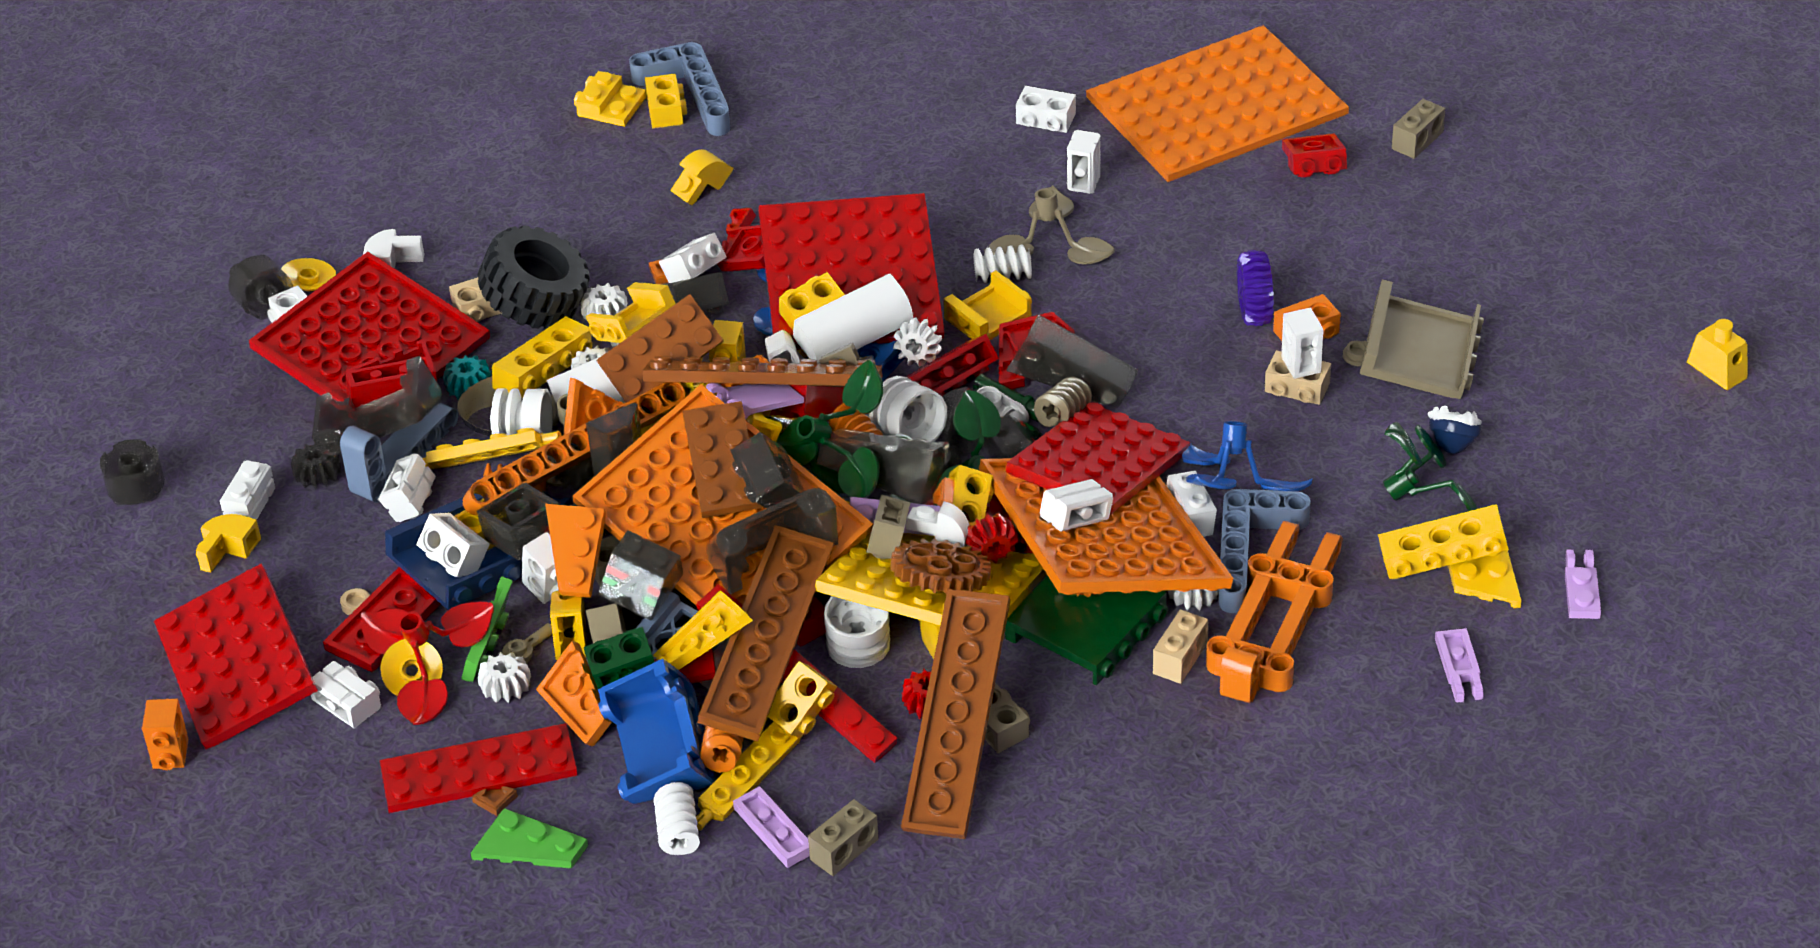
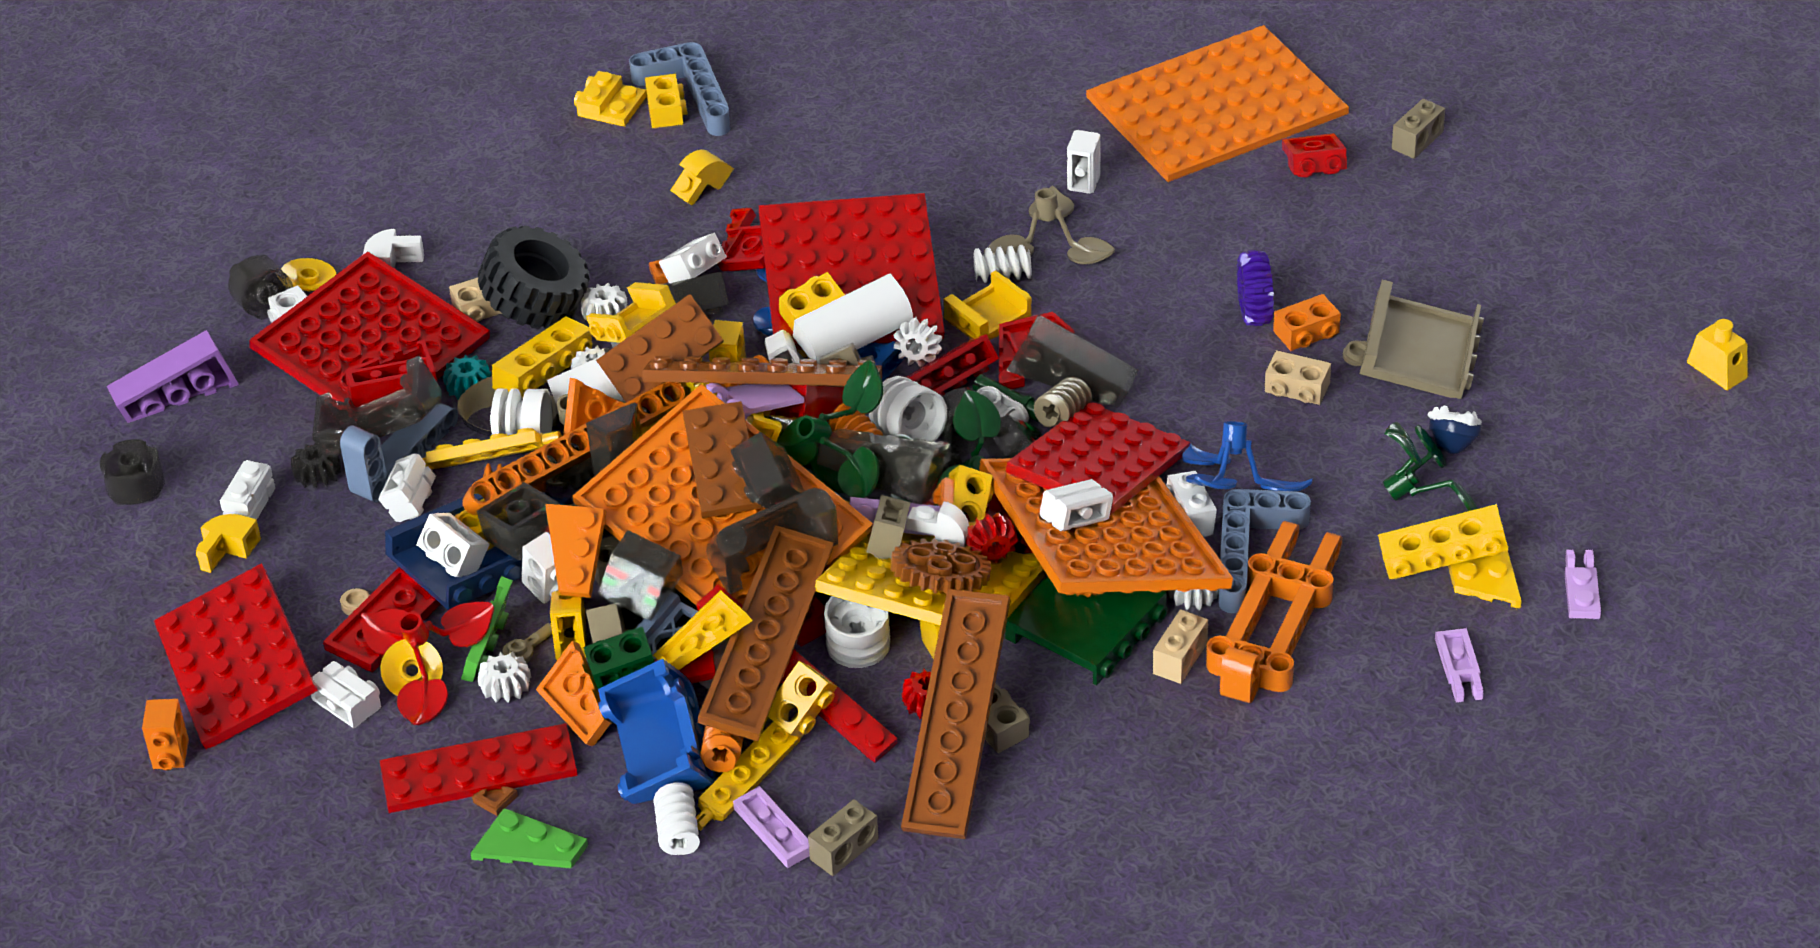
(172, 379): none -> medium lavender wedge
(1045, 109): white brick -> none
(1302, 343): white brick -> none

